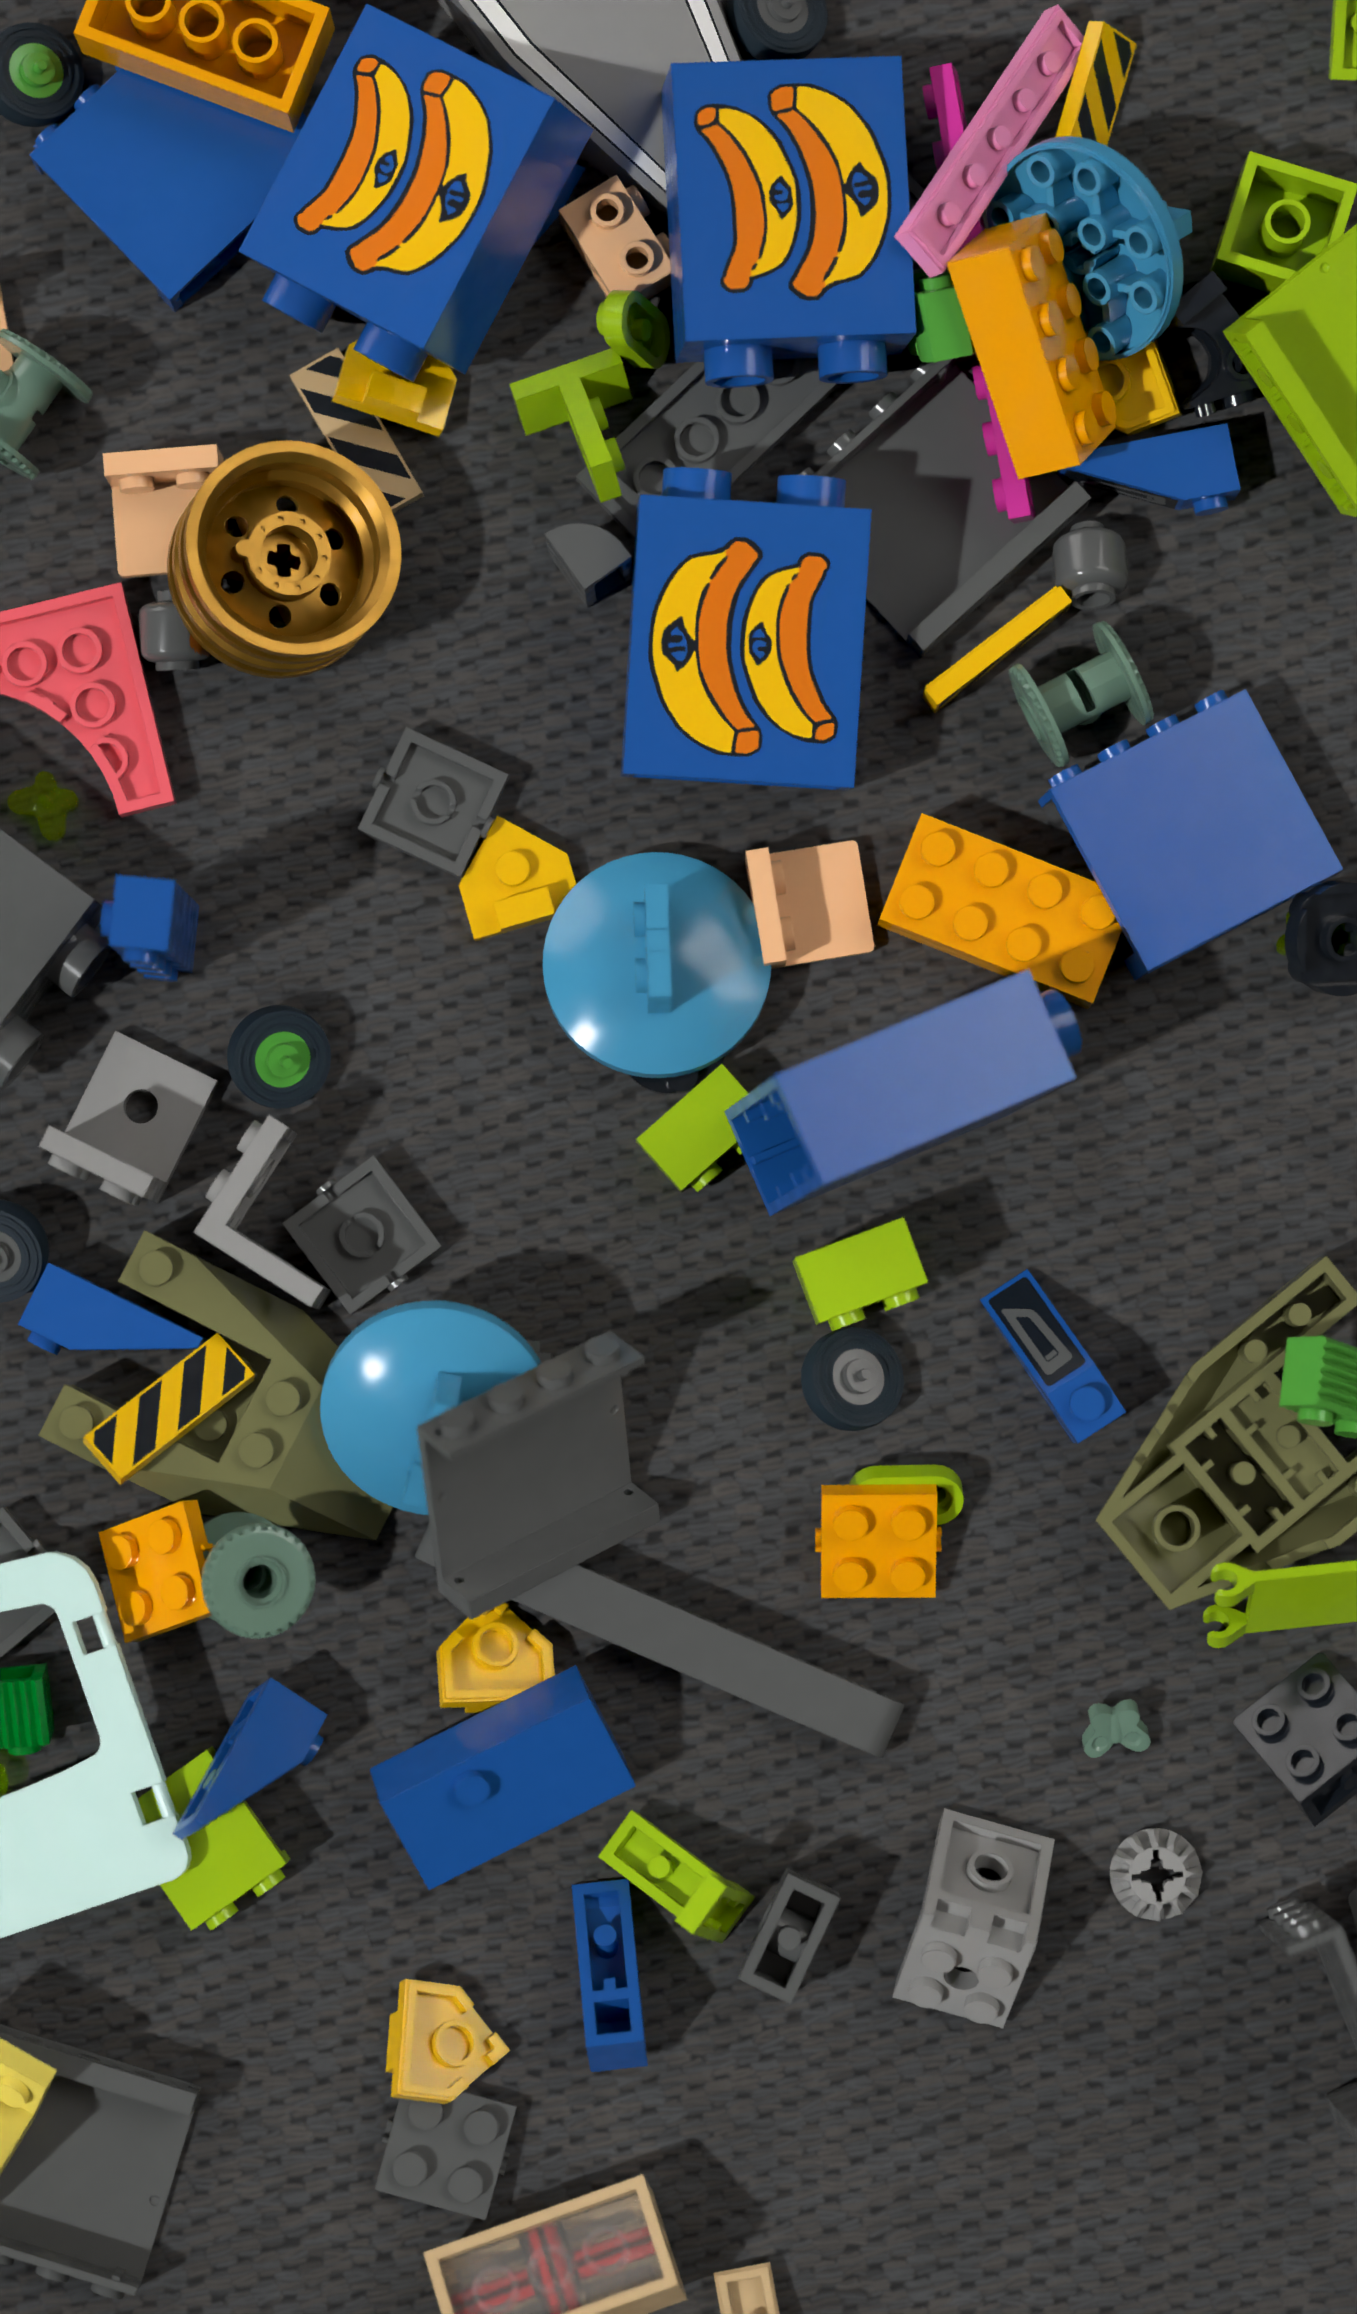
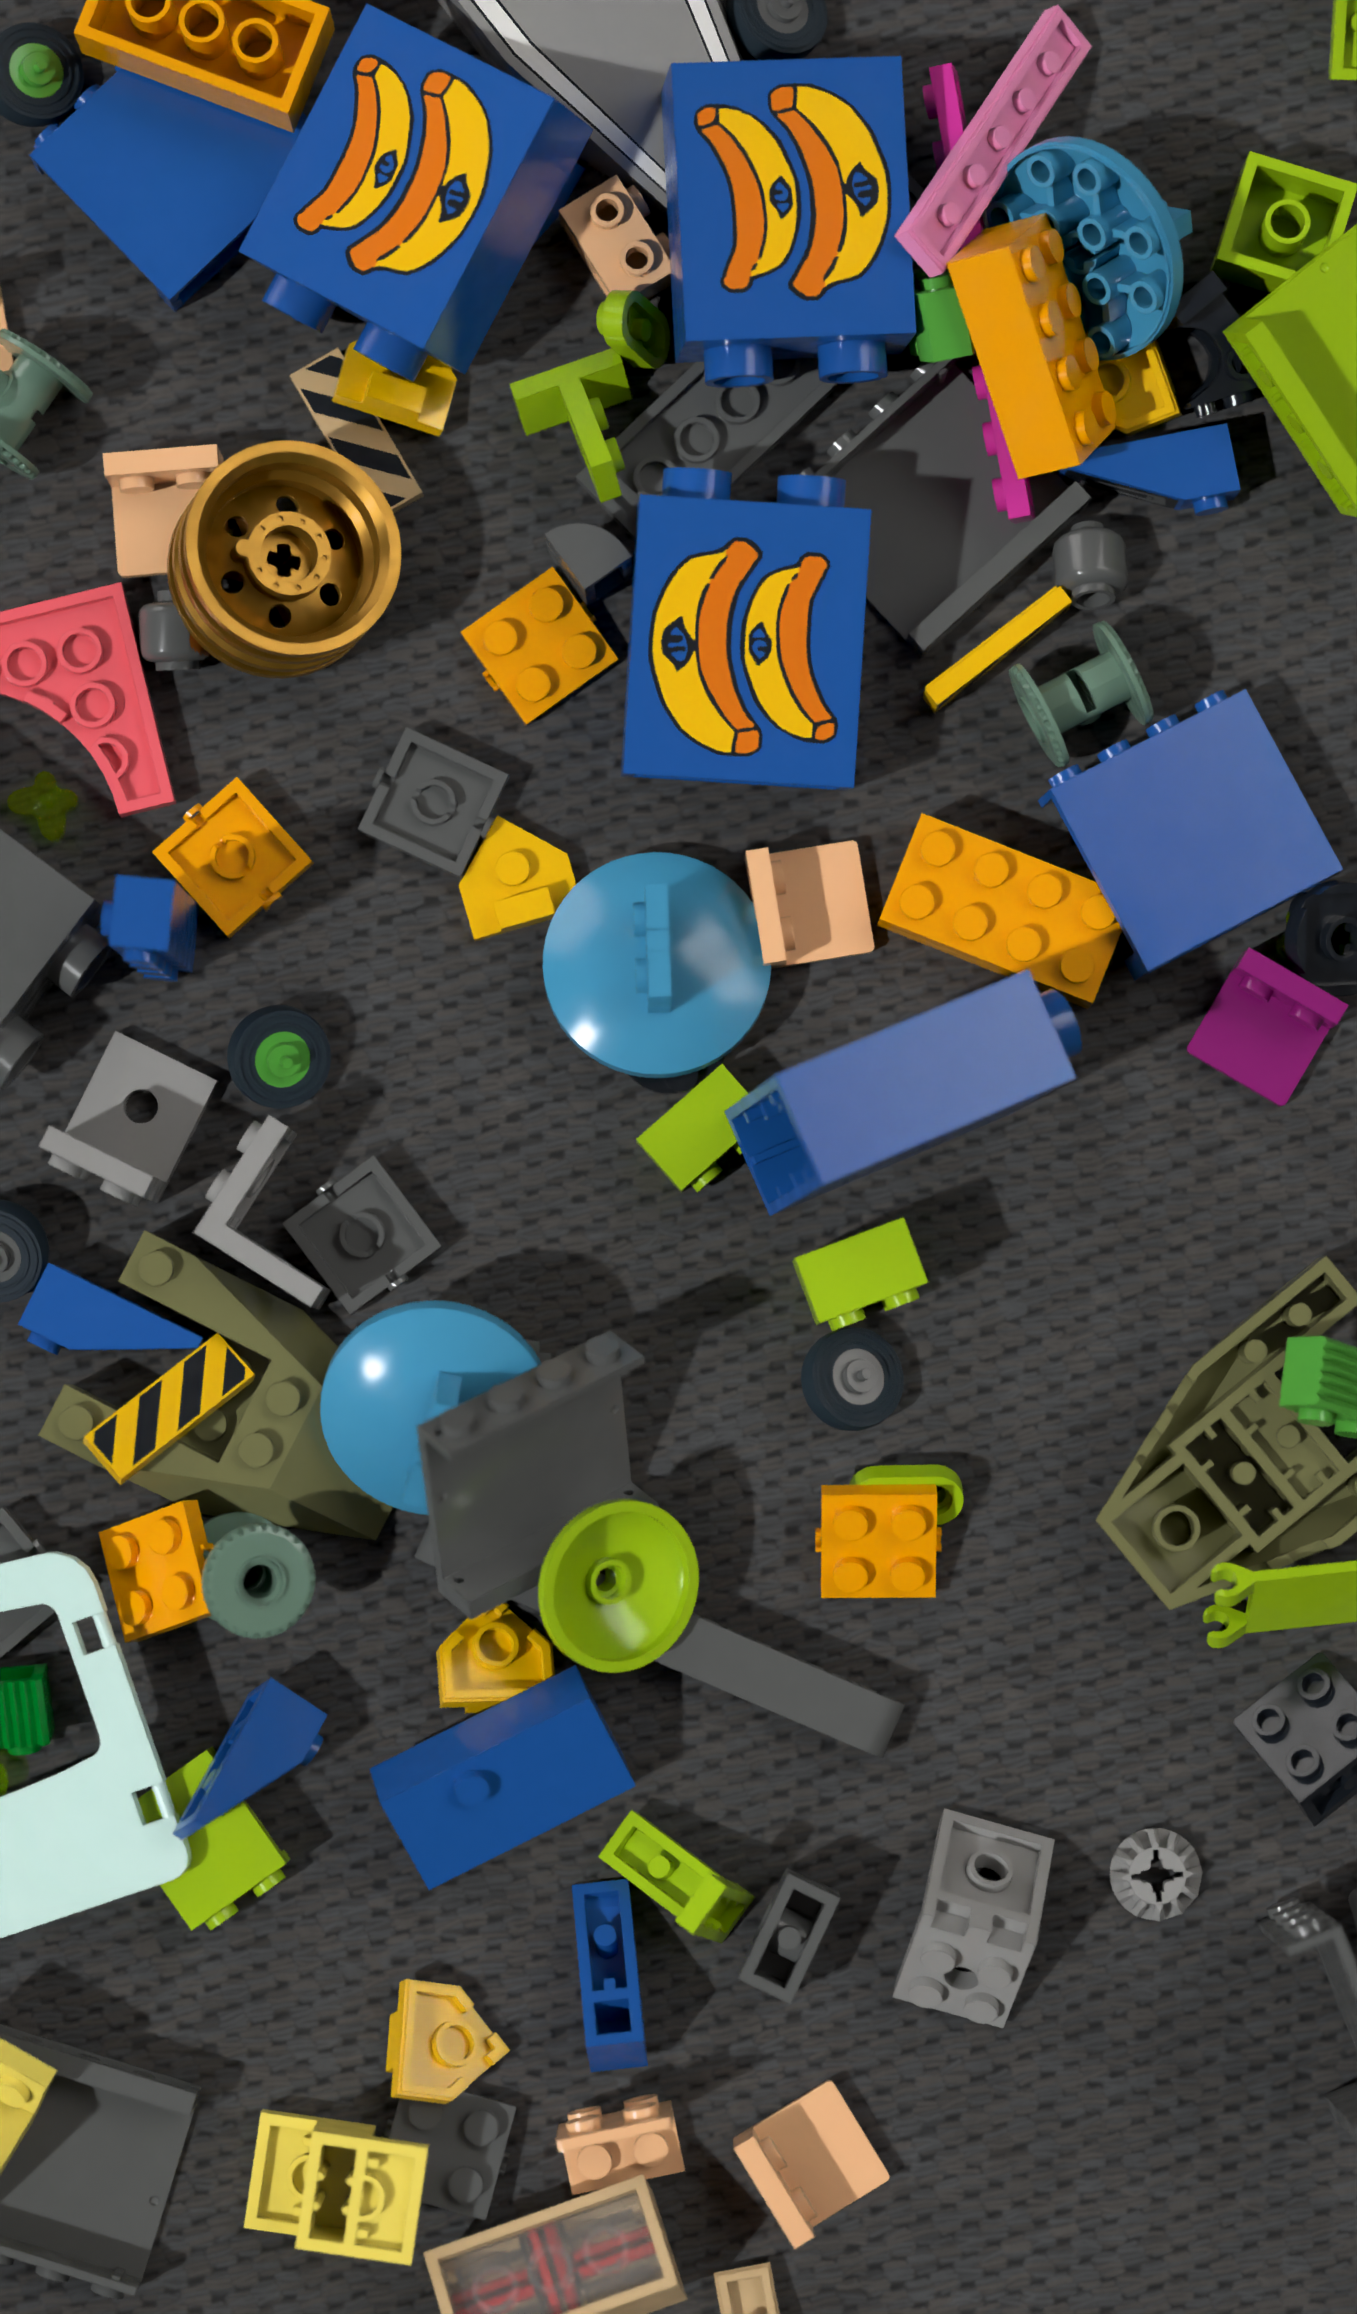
(232, 857): none -> light orange plate
(336, 2186): none -> light yellow bracket
(539, 646): none -> light orange plate
(620, 2144): none -> light nougat bracket
(645, 1590): none -> lime dish
(810, 2160): none -> light nougat bracket
(1052, 1357): slope -> none
(1097, 83): yellow tile -> none
(1115, 1726): sand green piece -> none
(1265, 1027): none -> magenta bracket

